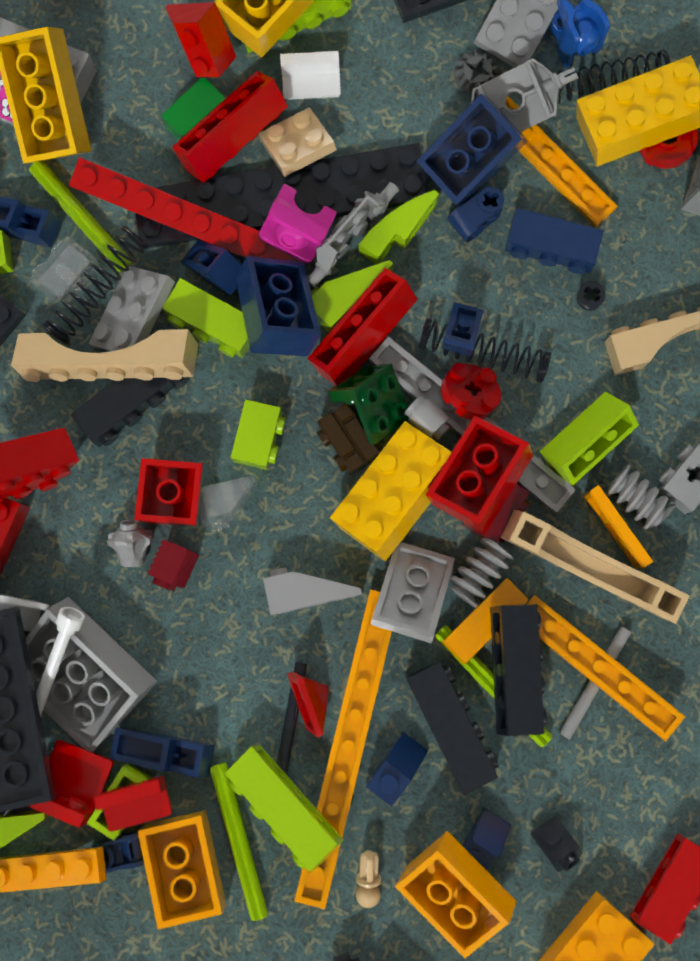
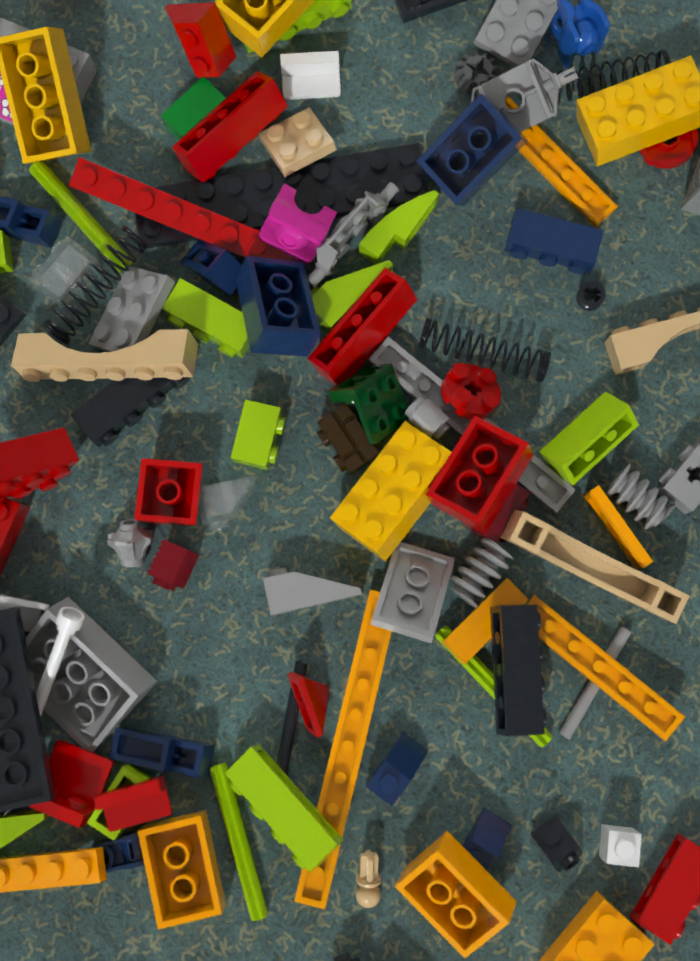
(452, 728): black brick -> none
(462, 329): dark blue slope -> none
(473, 216): dark blue piece -> none
(620, 845): none -> white brick

